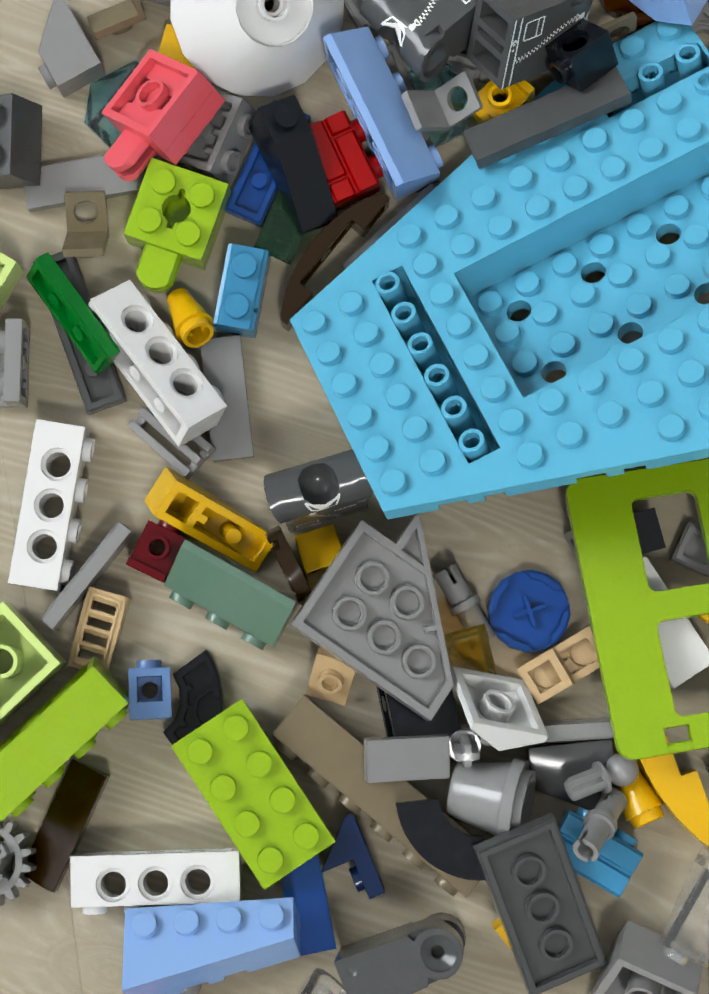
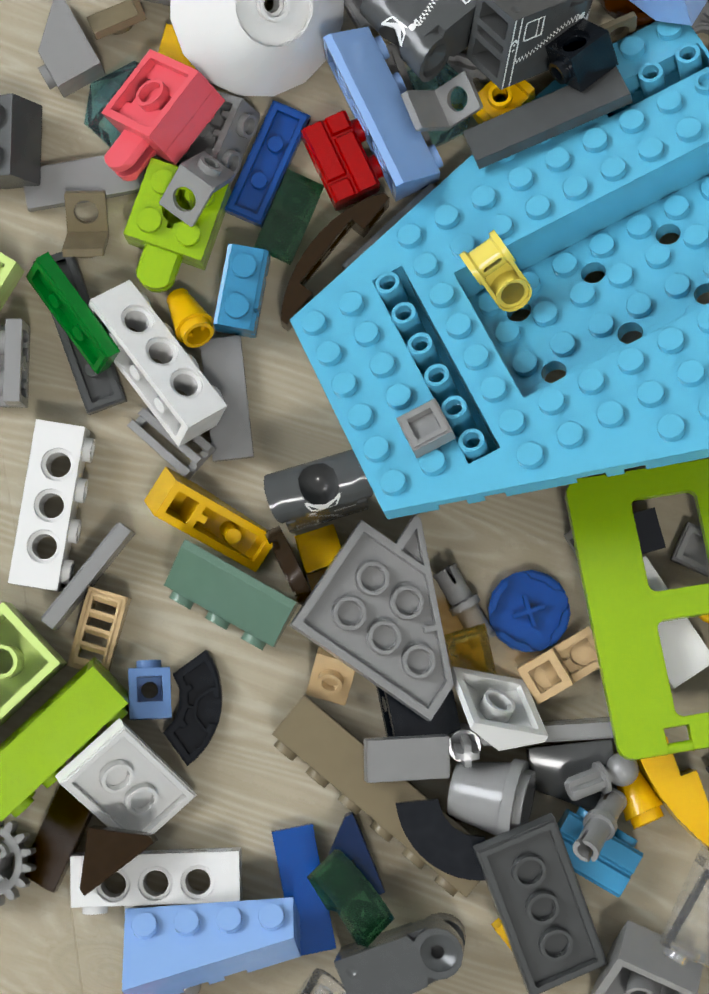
(109, 851): none -> dark brown slope
(125, 782): none -> white tile
(152, 565): dark red brick -> none
(203, 177): none -> light grey bracket
(253, 793): lime brick -> none
(294, 162): black slope -> none
(351, 896): none -> clear green slope
(426, 428): none -> light grey tile
(497, 272): none -> light yellow piece

